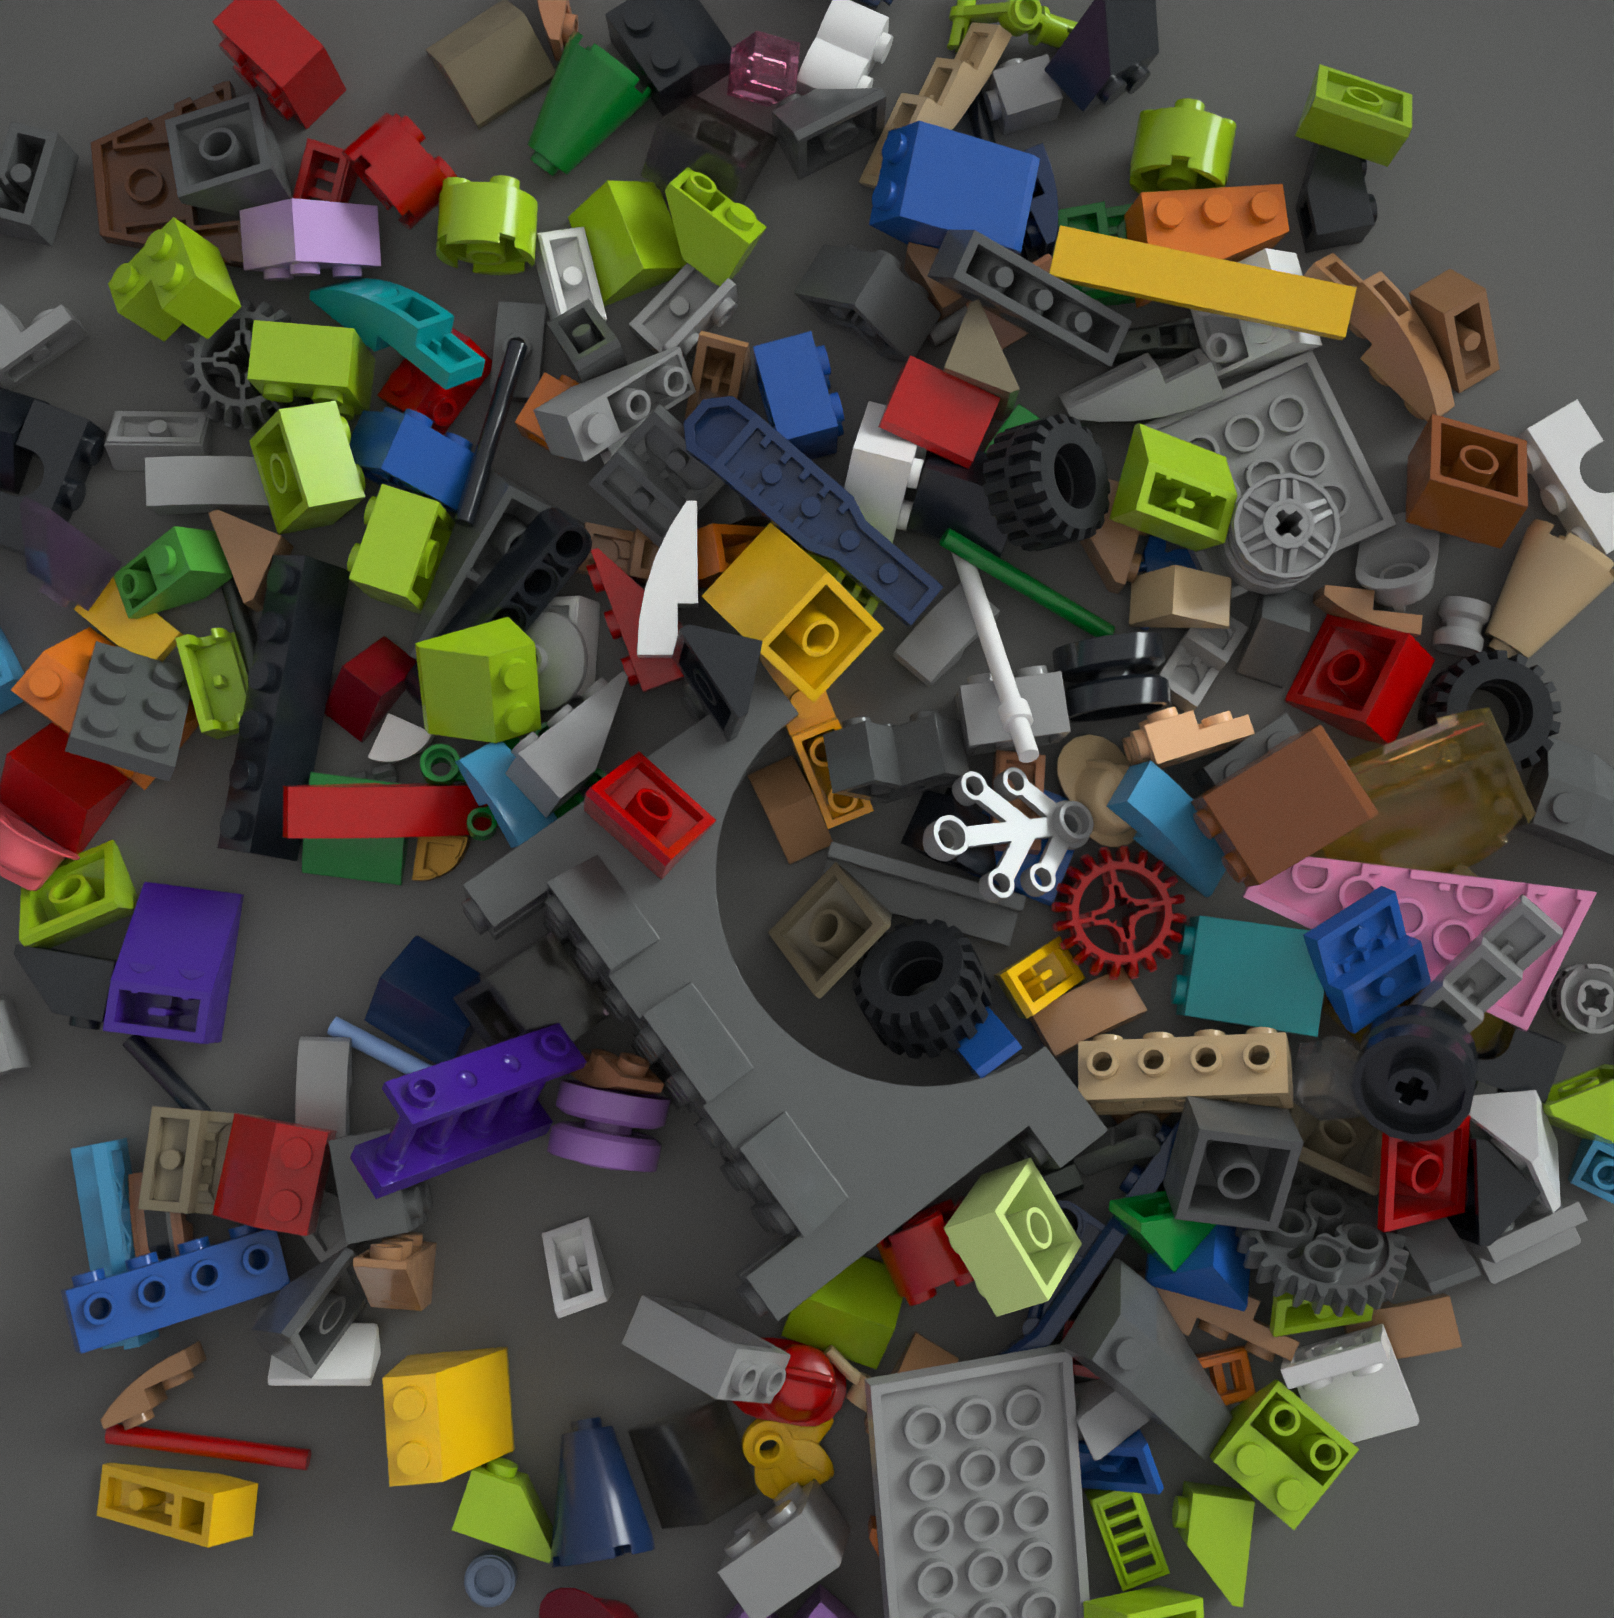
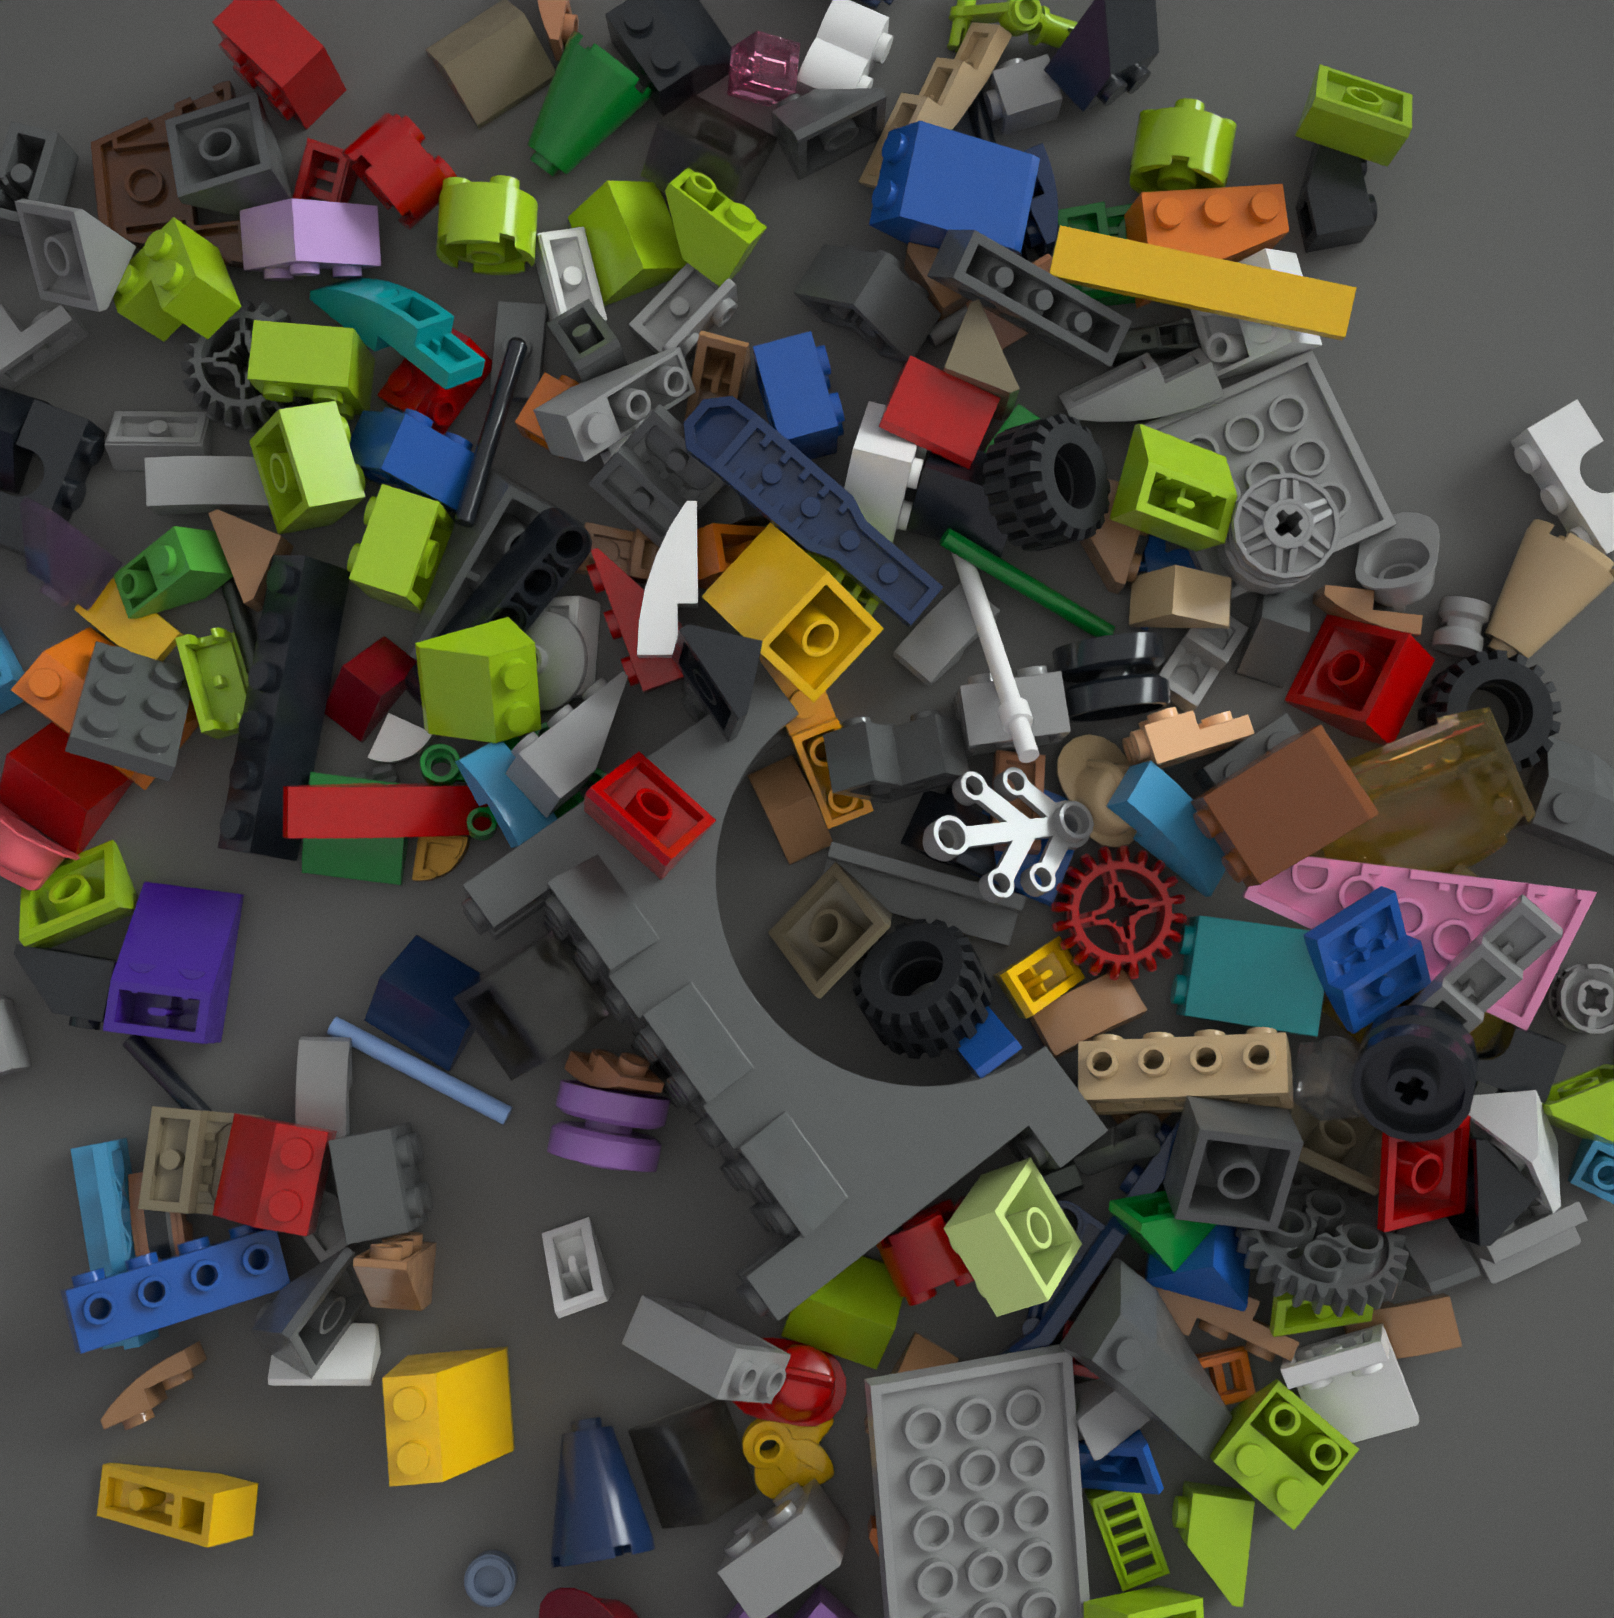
(73, 254): none -> light grey slope
(209, 1446): red bar -> none
(466, 1109): dark purple fence -> none
(505, 1510): lime slope -> none
(857, 1391): tan hand -> none
(1401, 345): medium nougat slope -> none
(1460, 326): medium nougat slope -> none
(1467, 481): dark orange brick -> none

